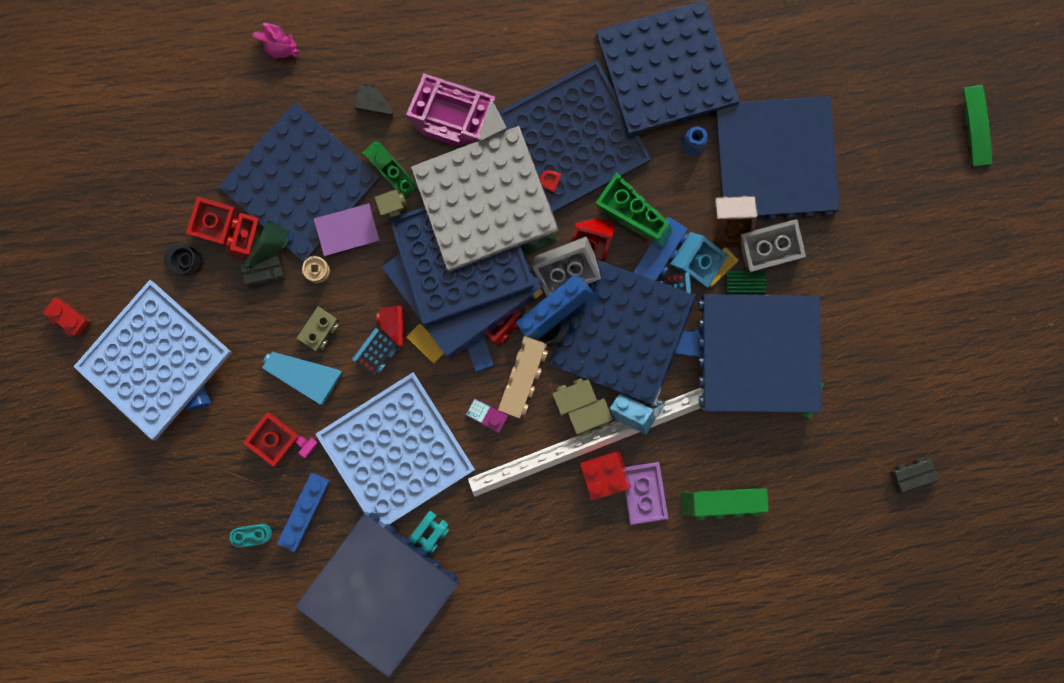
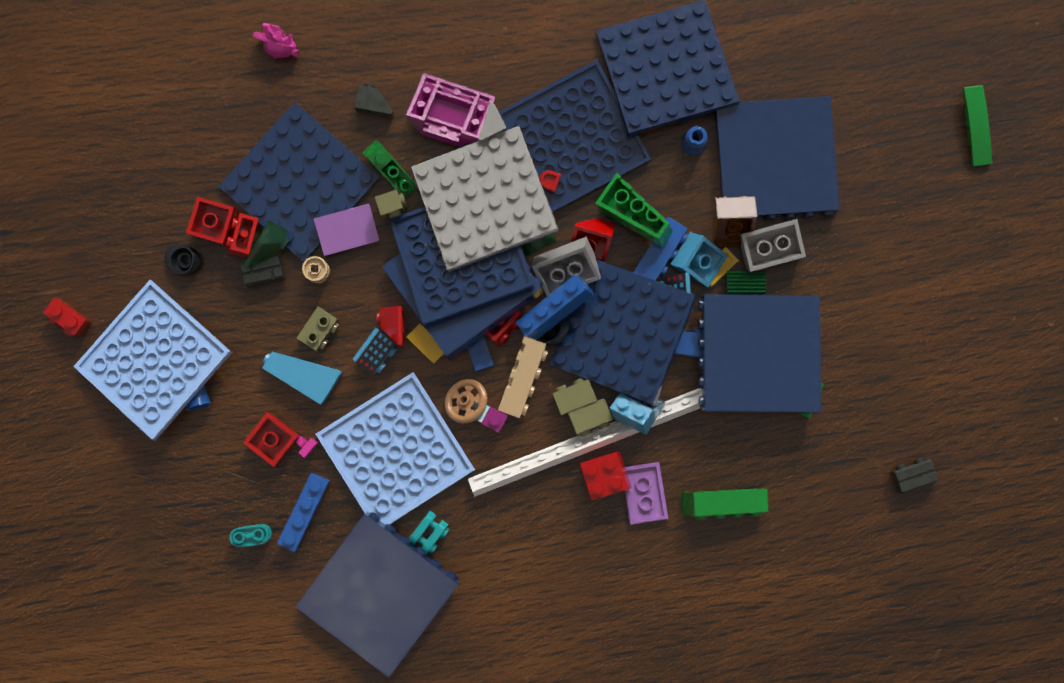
(470, 415): none -> medium nougat plate

